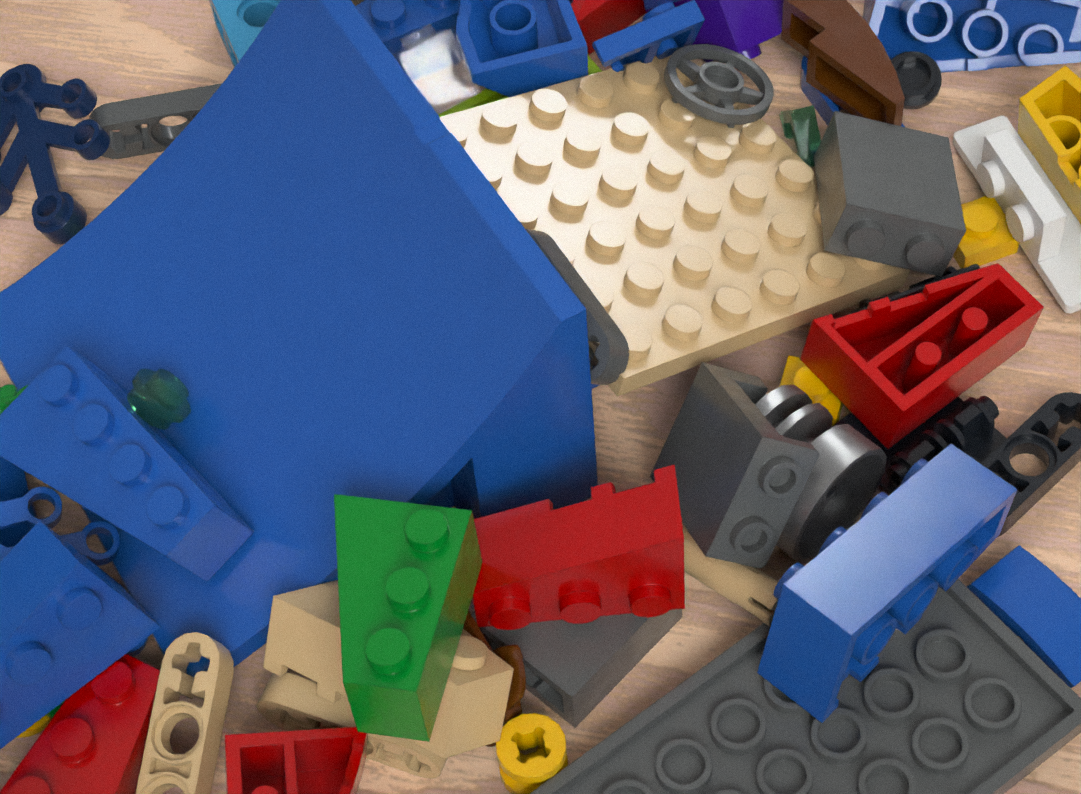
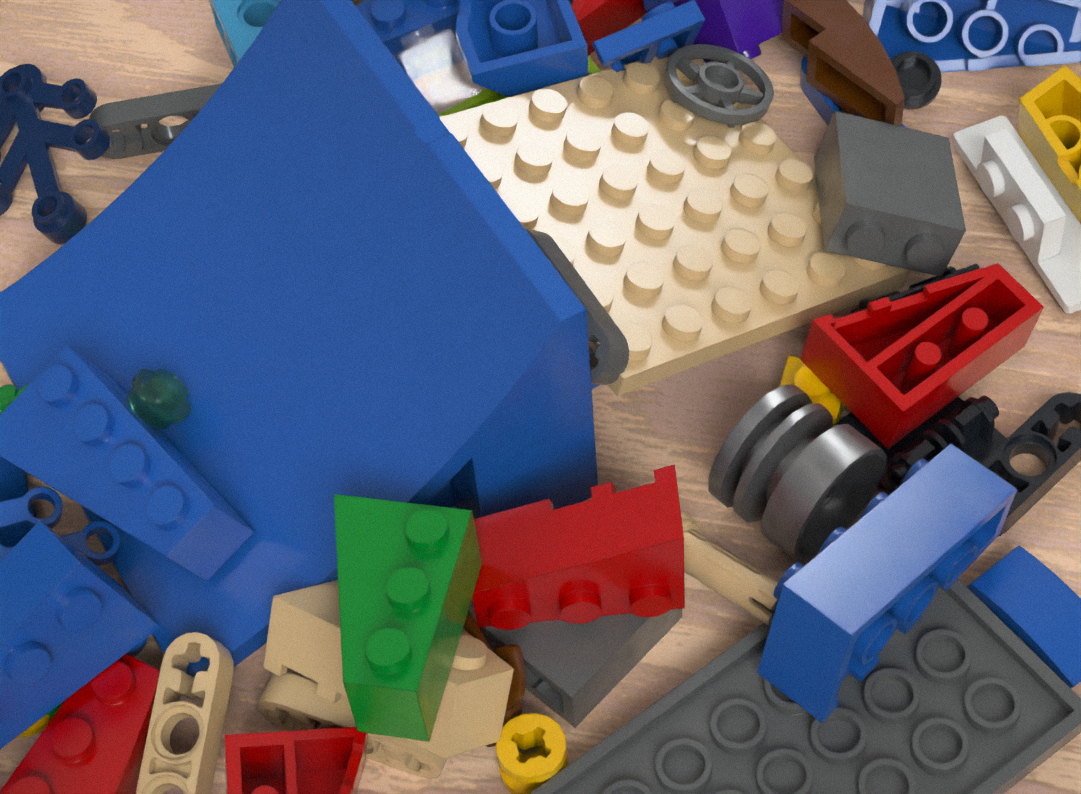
(733, 468): dark grey panel -> none
(803, 127): clear green tile -> none
(986, 234): yellow plate -> none

